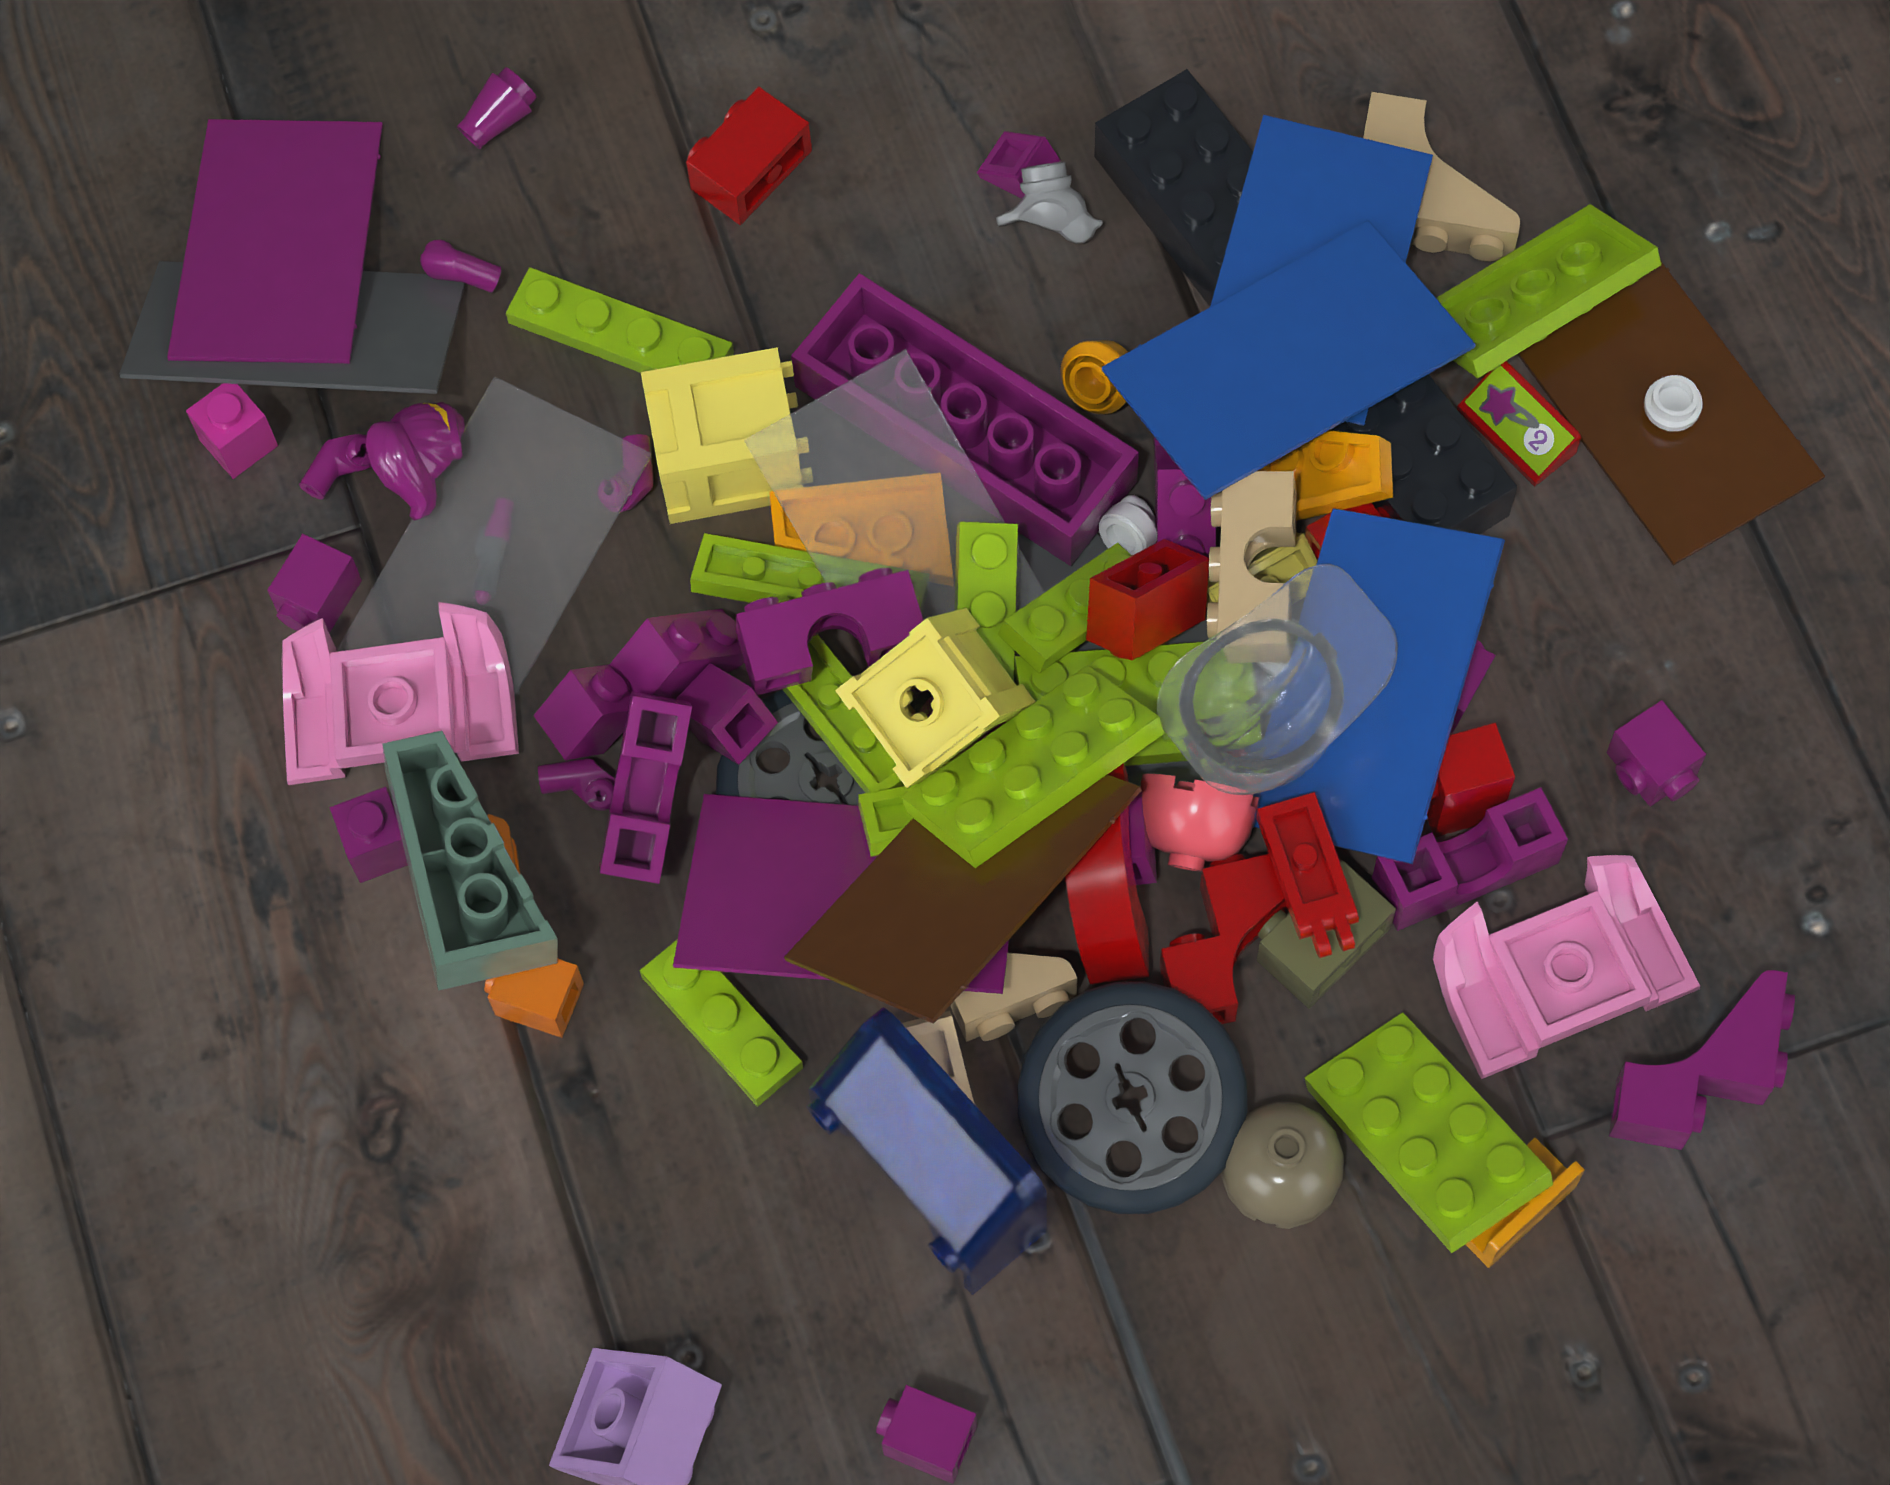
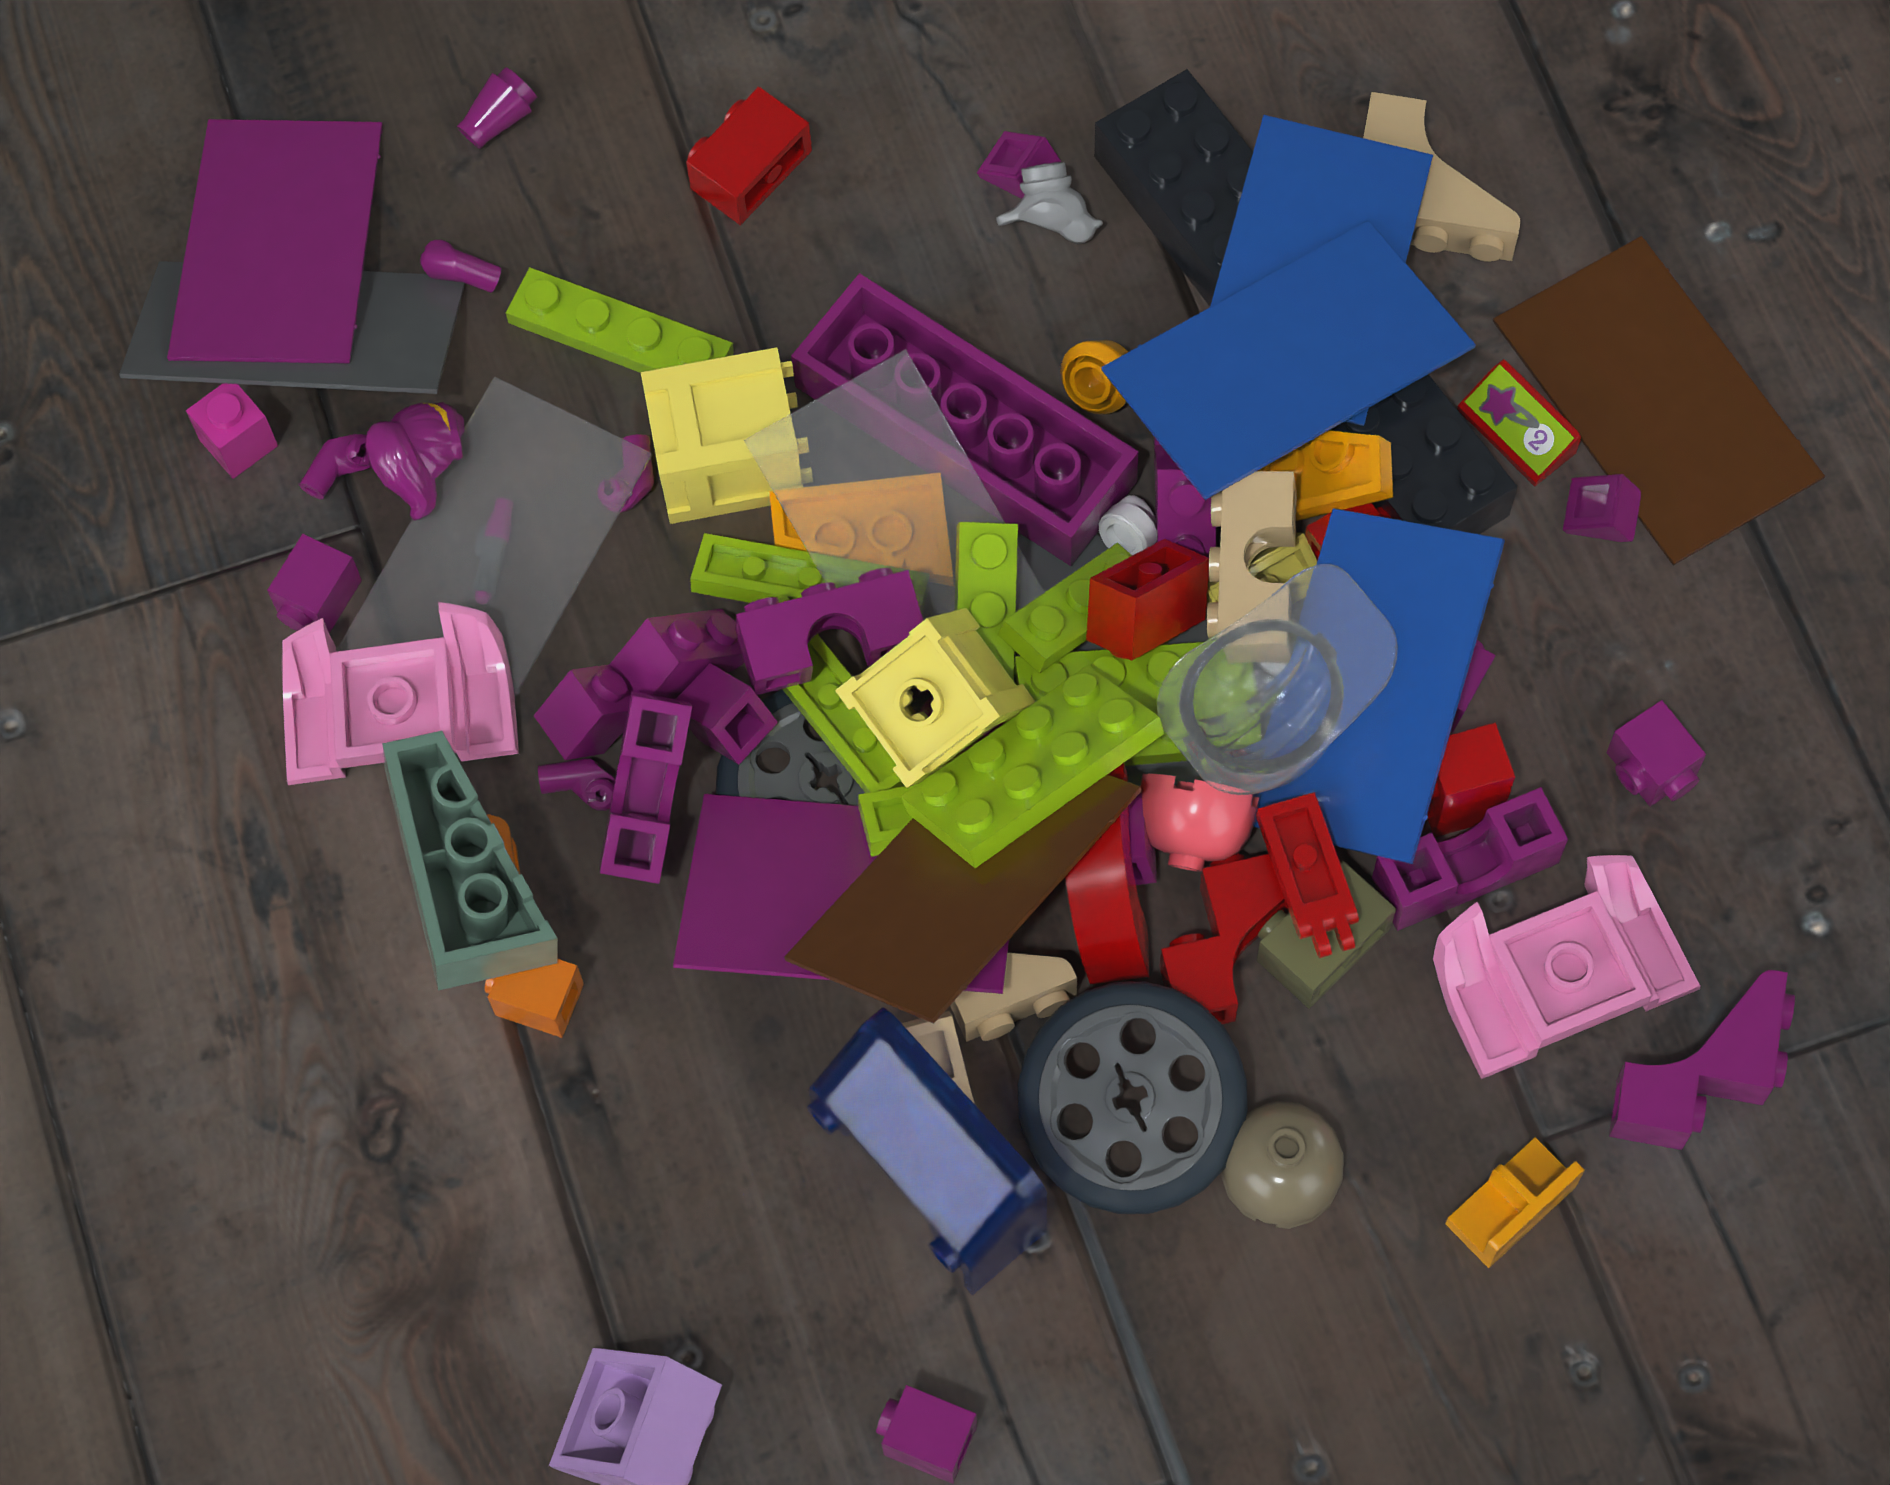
(370, 834): magenta brick -> none
(724, 1025): lime plate -> none
(1428, 1132): lime plate -> none
(1545, 285): lime plate -> none
(1602, 508): none -> magenta slope
(1673, 403): white plate -> none

